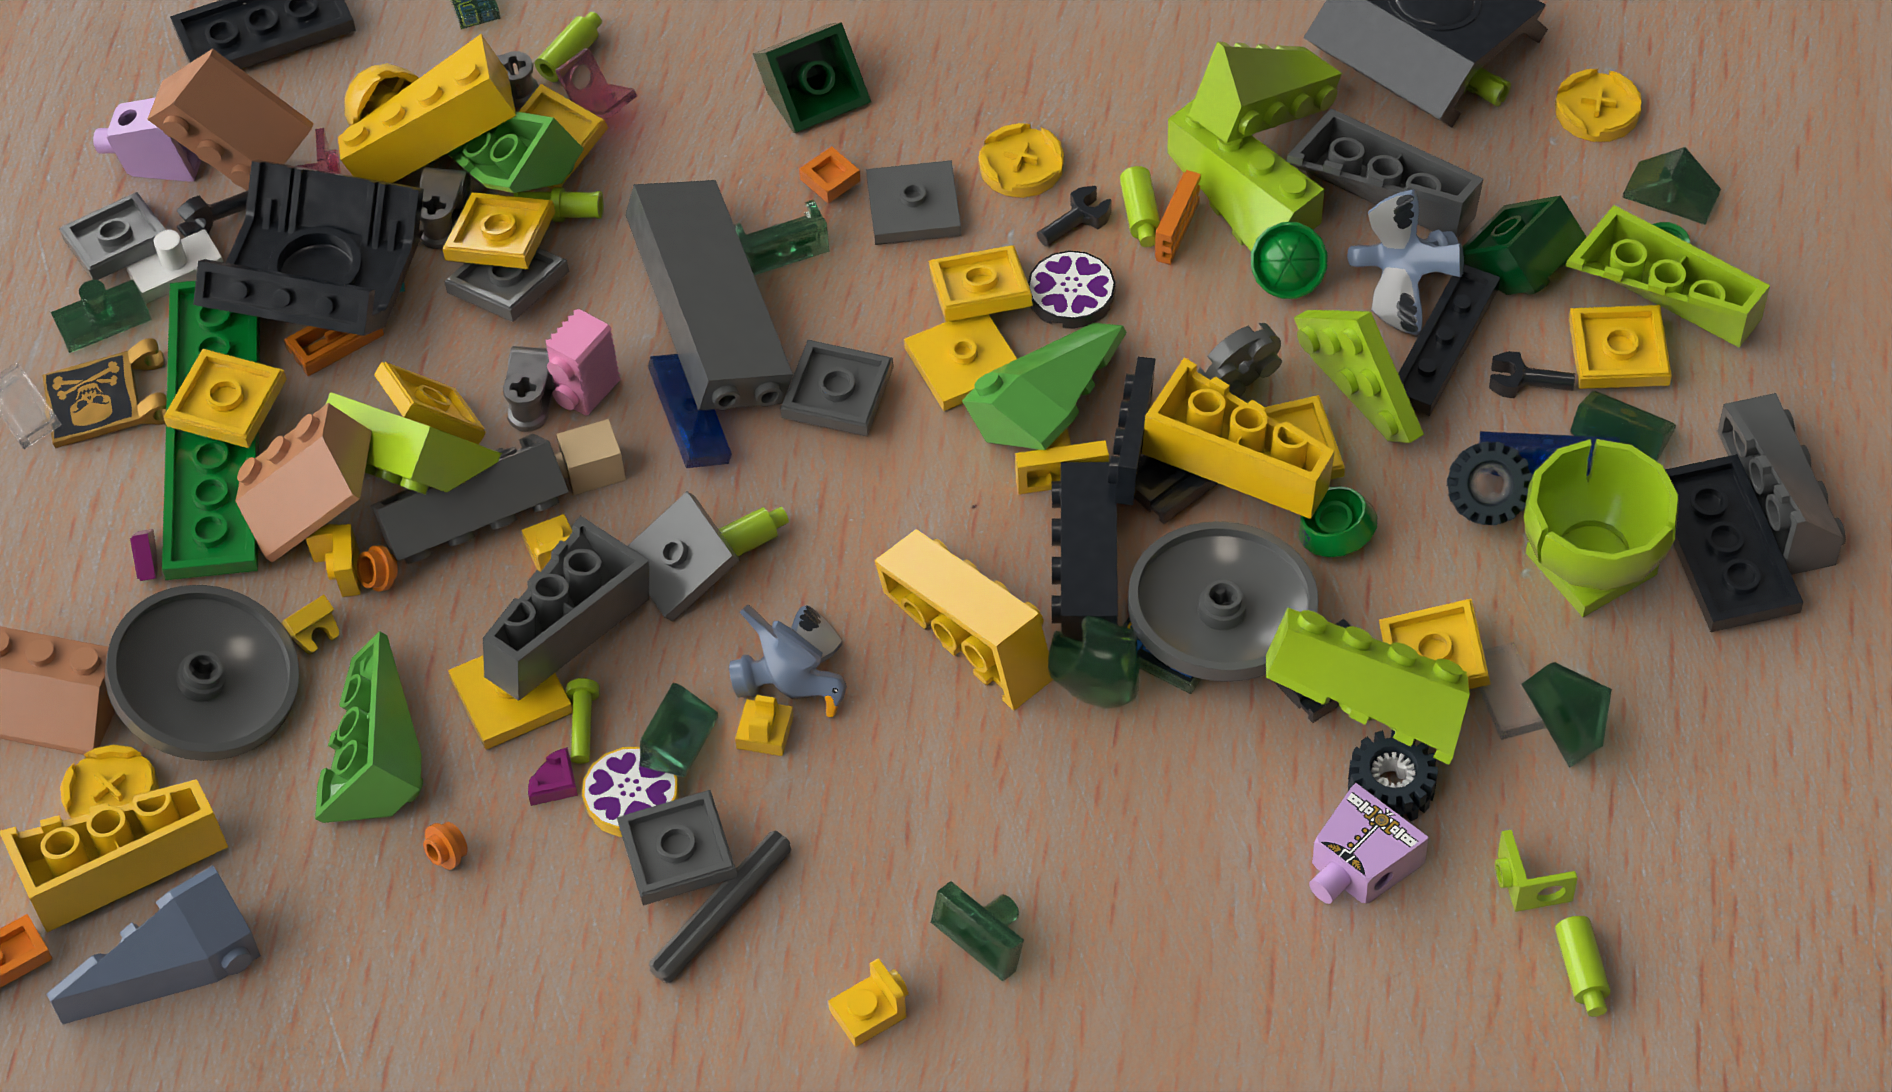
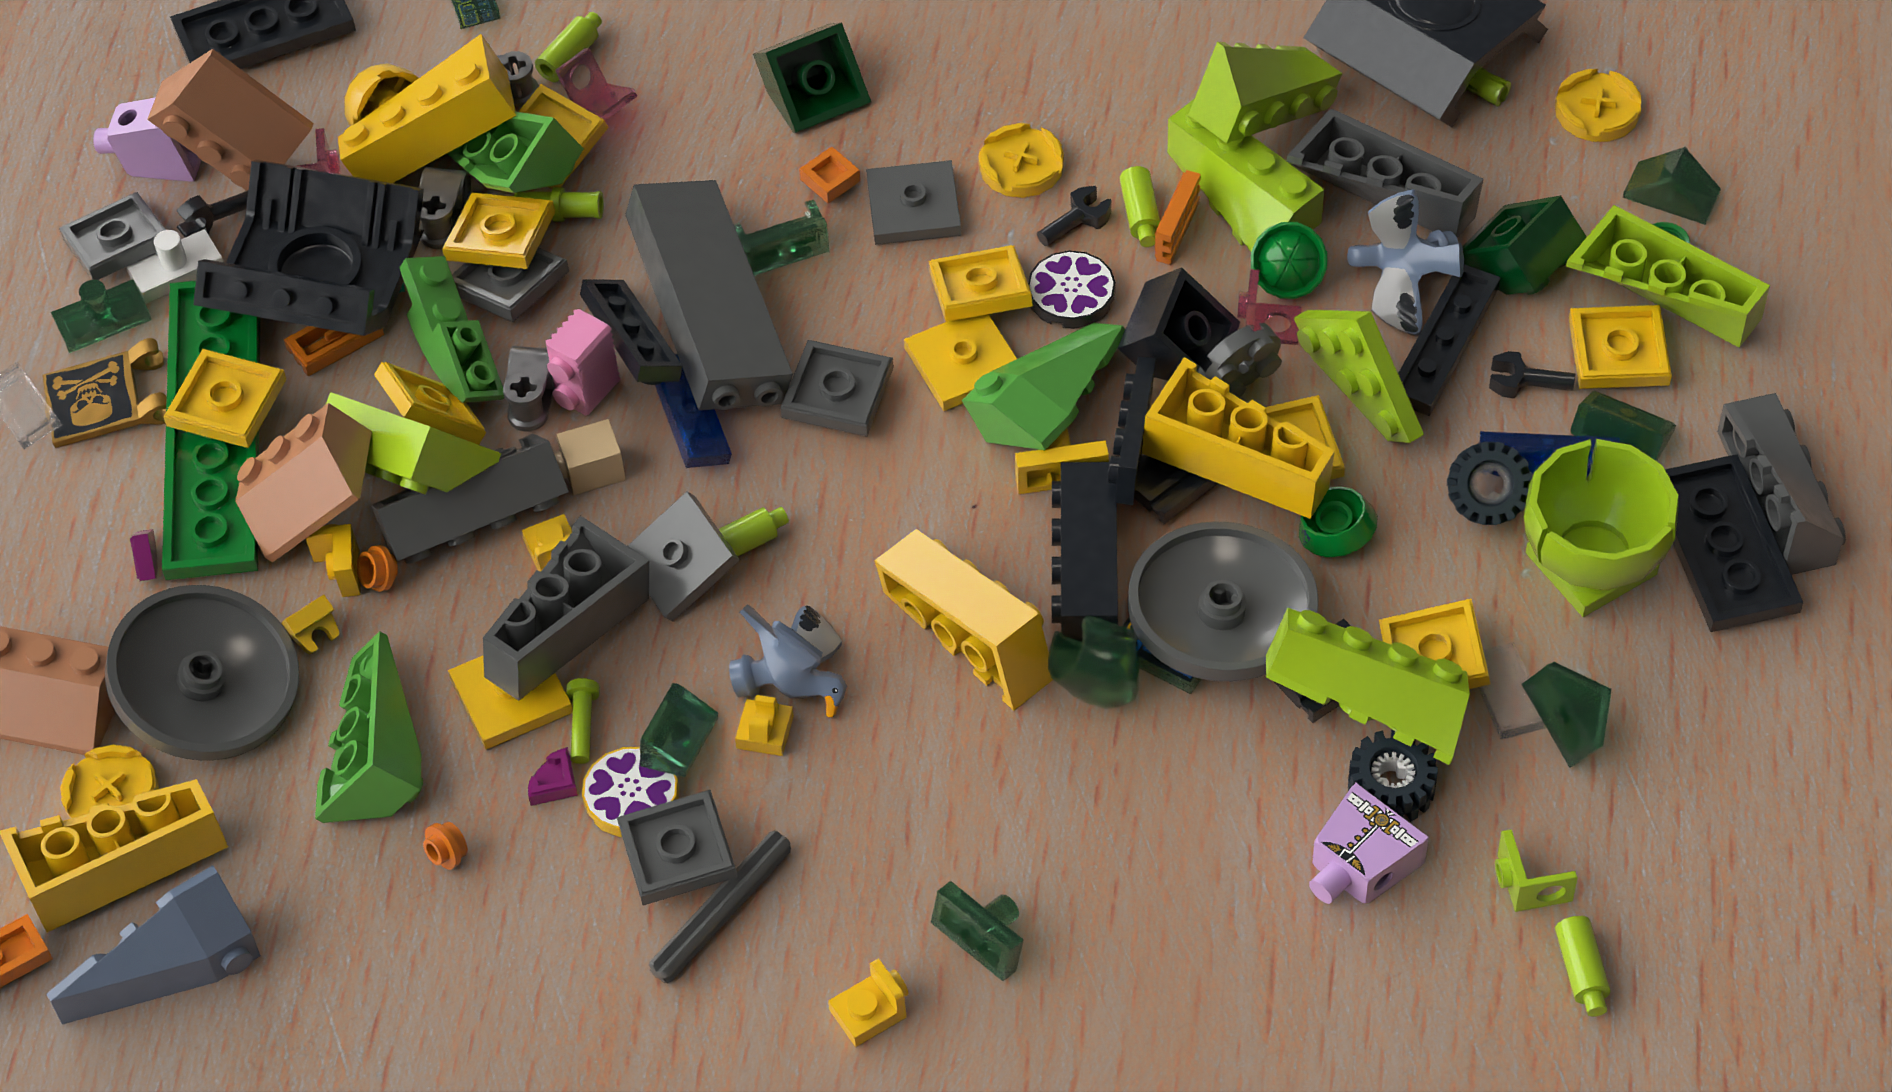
(444, 333): none -> bright green slope
(633, 331): none -> black plate
(1176, 321): none -> black slope
(1259, 312): none -> clear pink bracket

